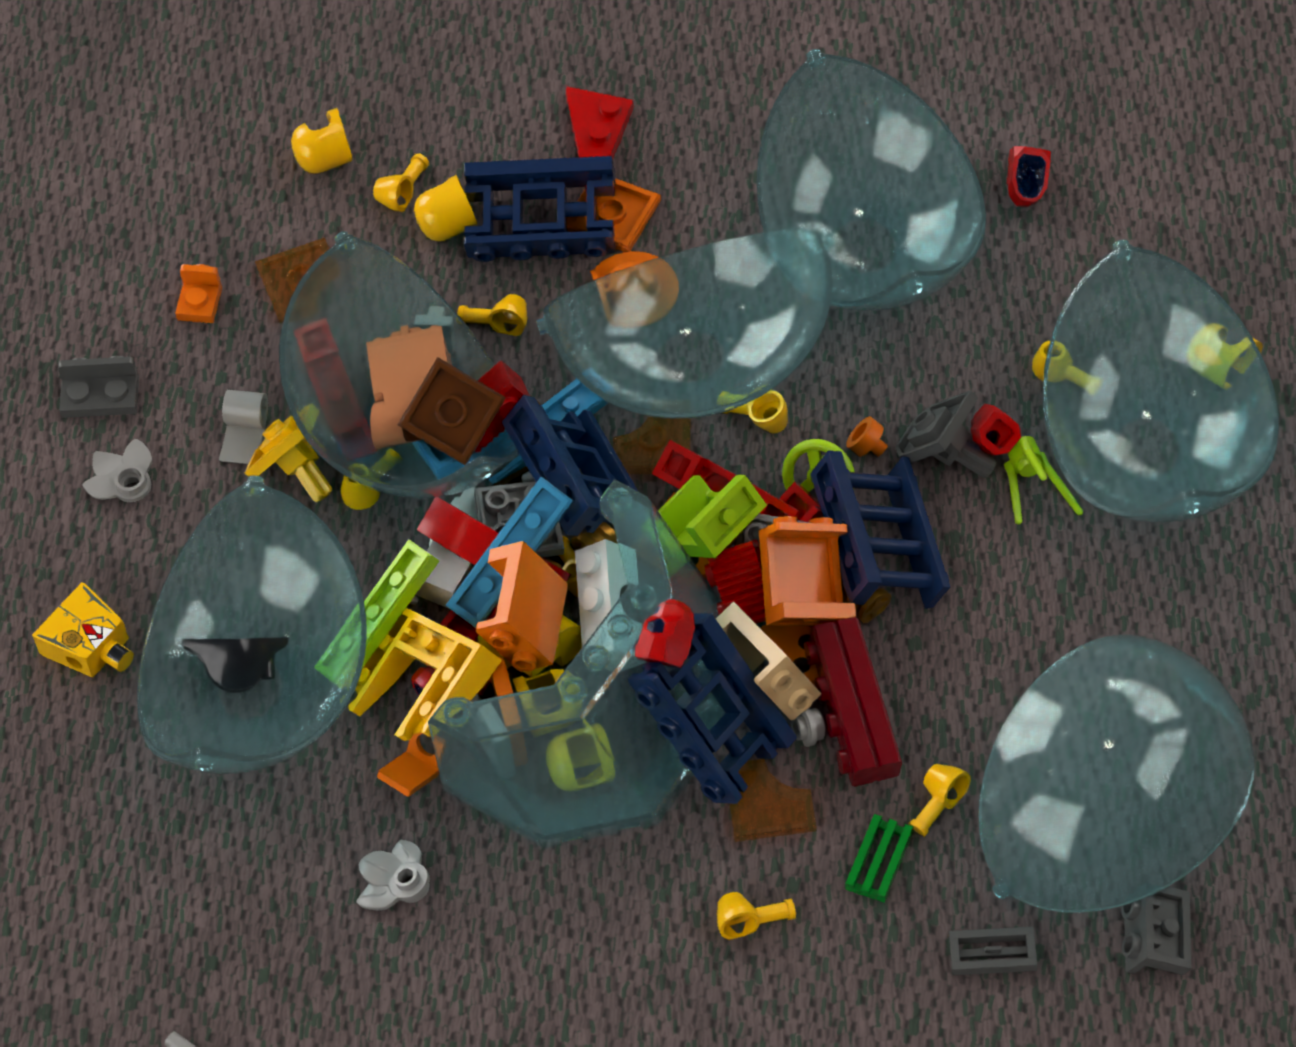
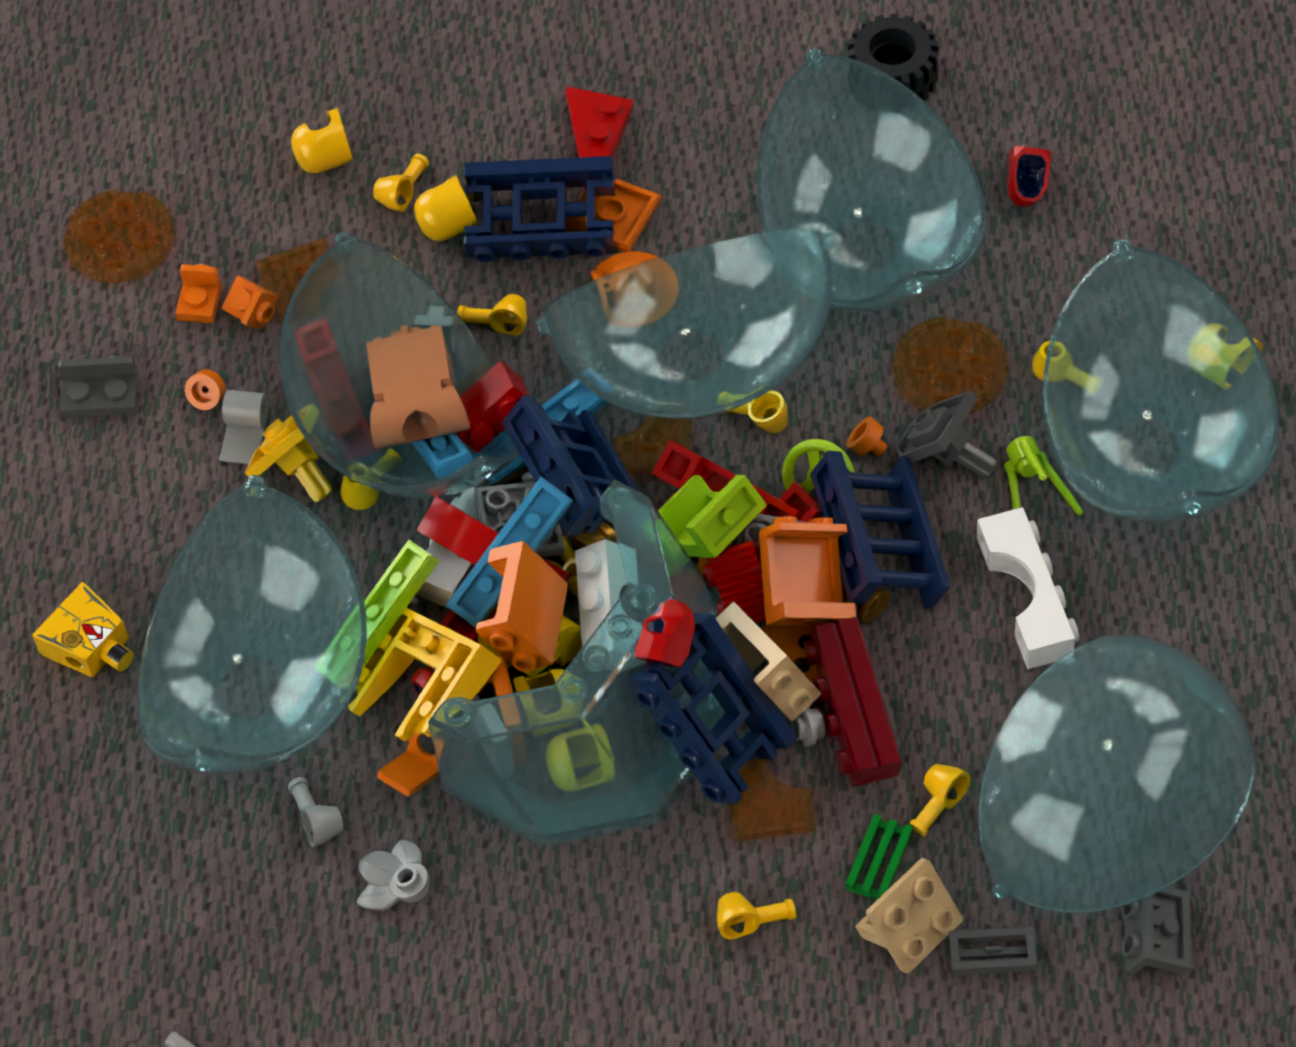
(116, 471): light grey plate -> none
(119, 236): none -> clear orange tile
(205, 389): none -> orange tile
(237, 663): black hat -> none
(250, 303): none -> orange bracket
(320, 819): none -> light grey bar
(451, 411): reddish brown tile -> none
(903, 41): none -> black tyre
(911, 916): none -> tan bracket
(948, 359): none -> clear orange tile
(994, 430): red rock -> none
(1012, 547): none -> white arch

